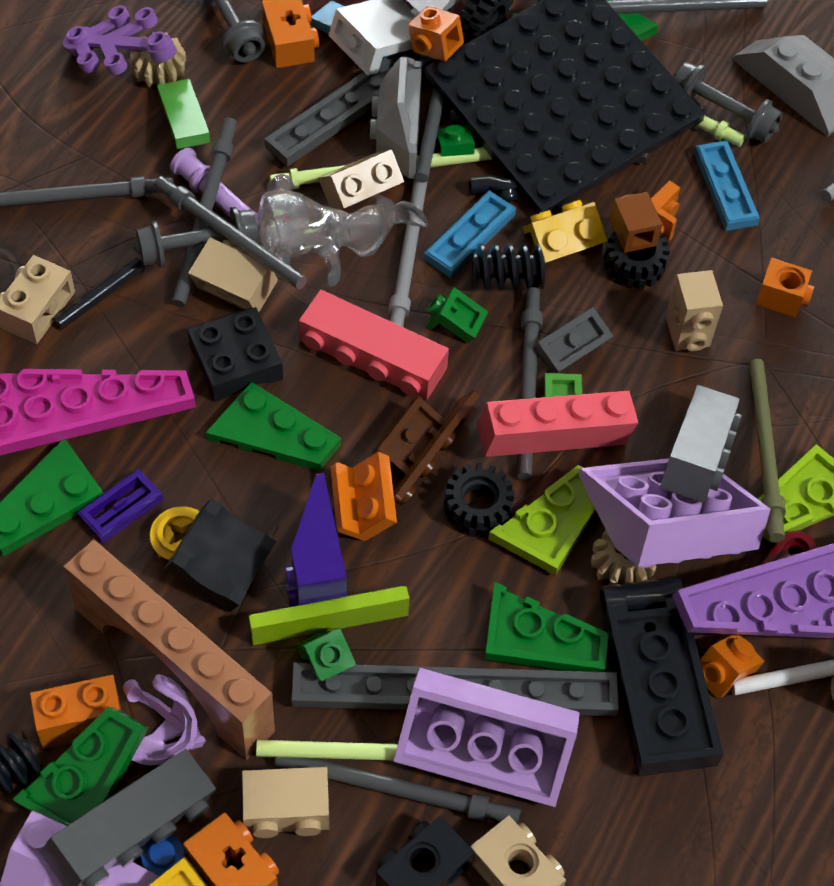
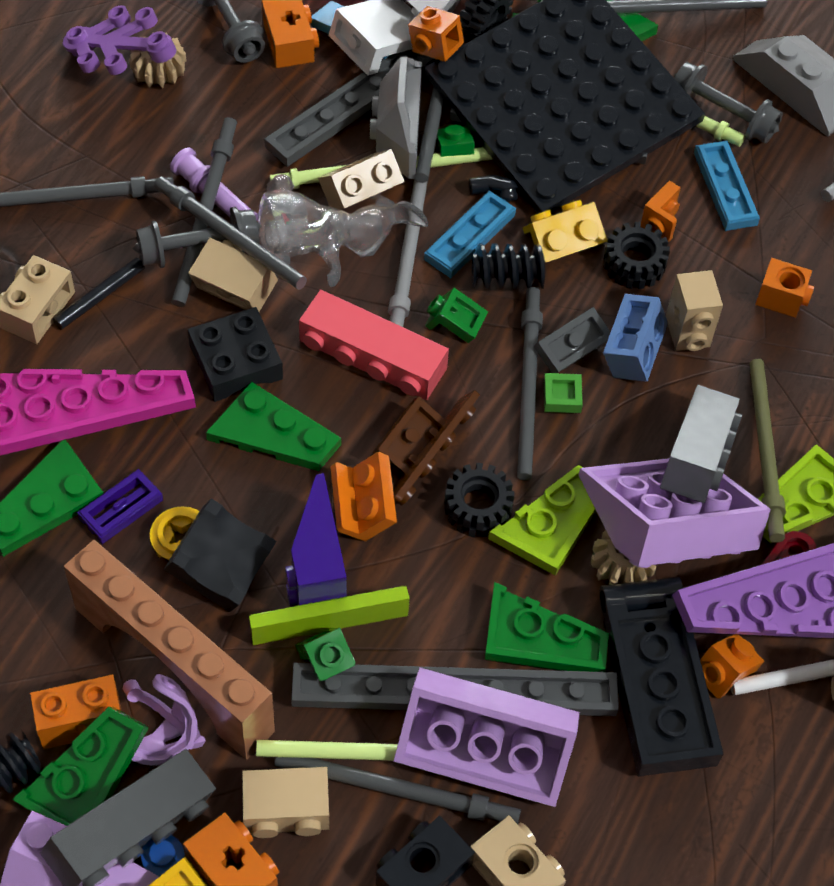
(183, 114): bright green tile -> none
(556, 423): coral brick -> none
(635, 222): dark orange brick -> none
(635, 337): none -> medium blue brick

